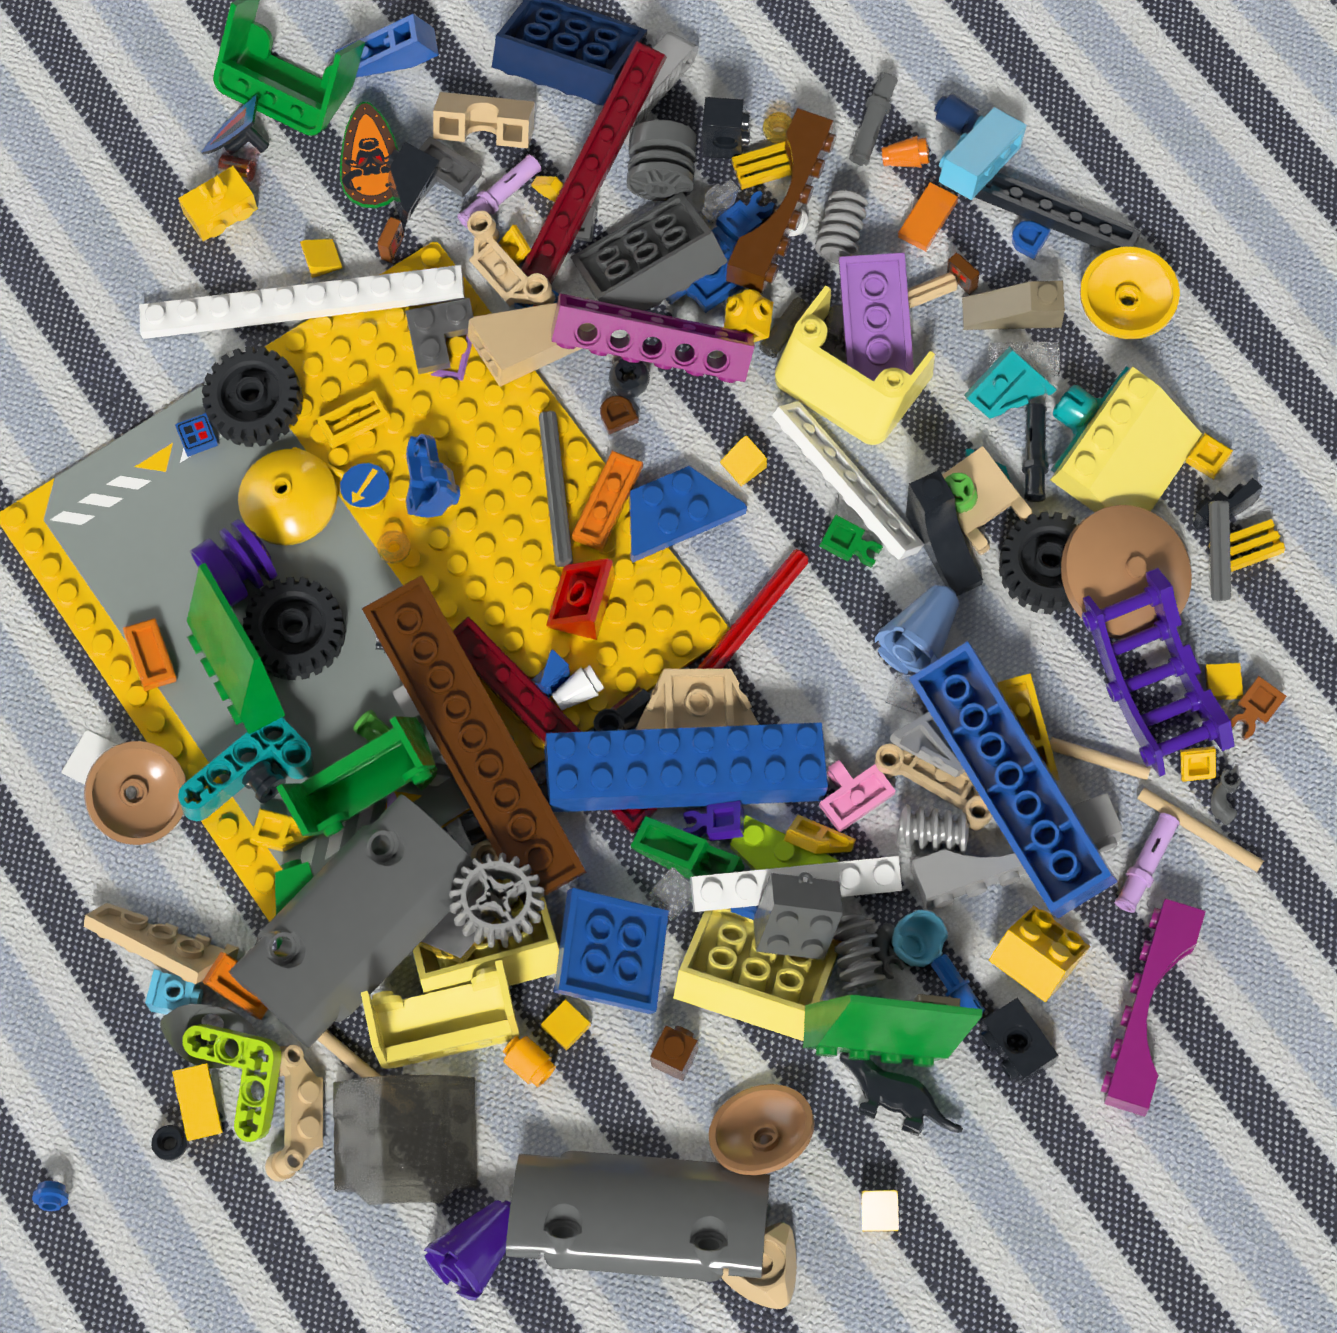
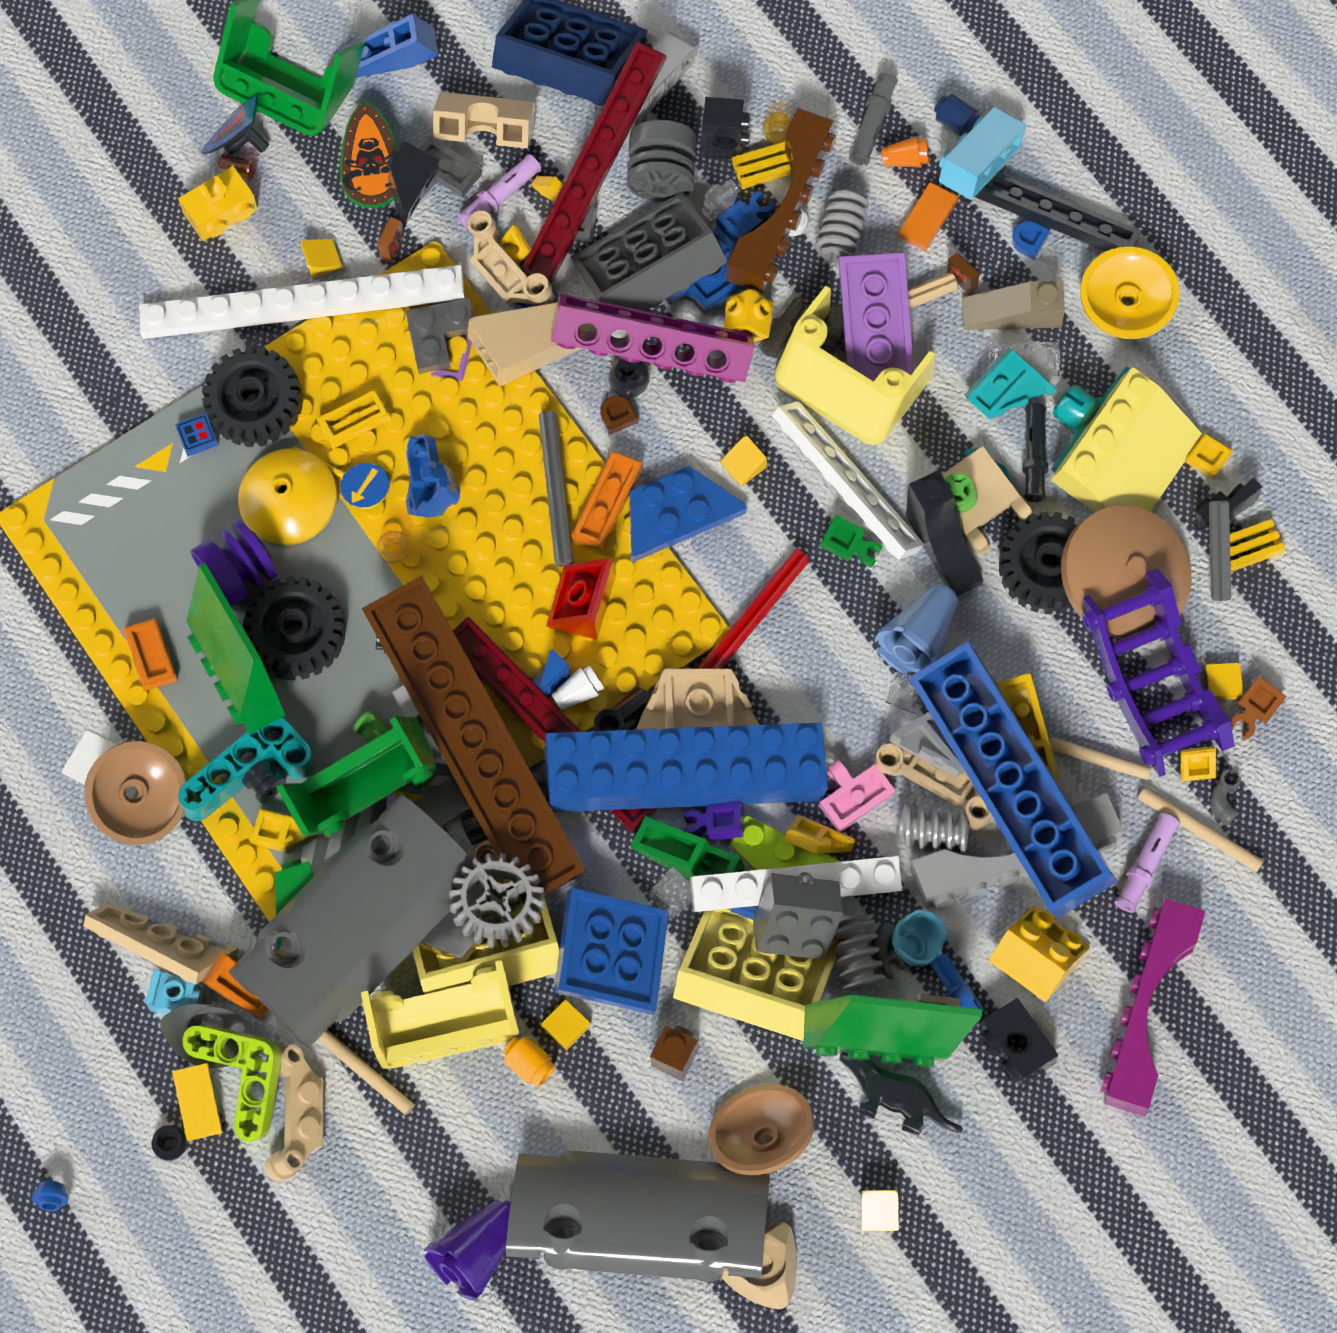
(405, 1137): clear smoke slope -> none

